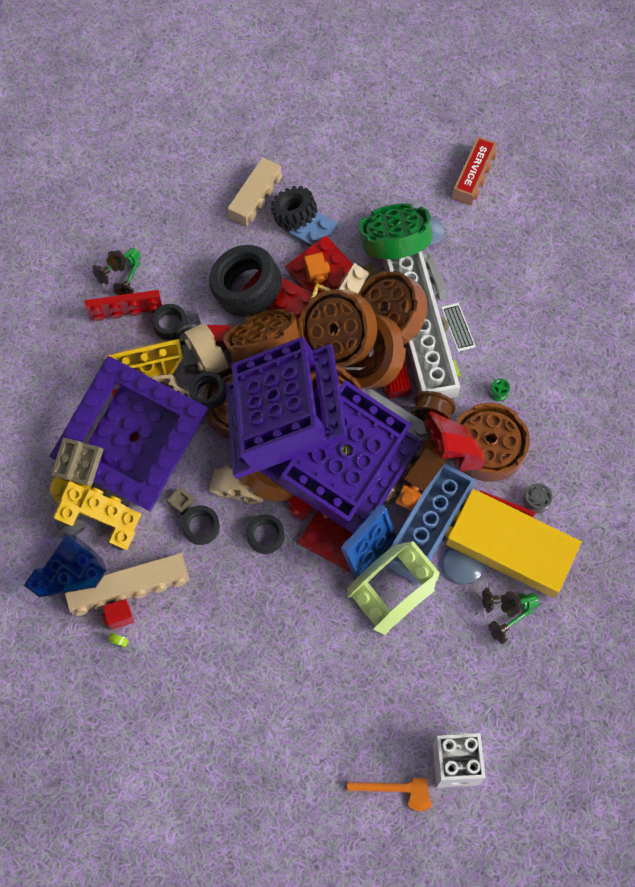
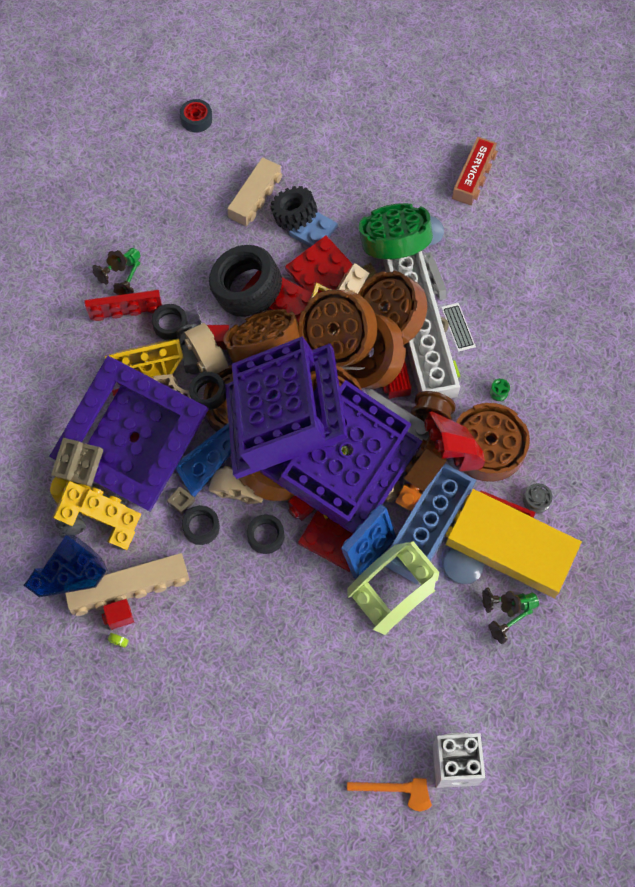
(196, 115): none -> black wheel
(204, 460): none -> blue wing
(316, 268): orange brick -> none

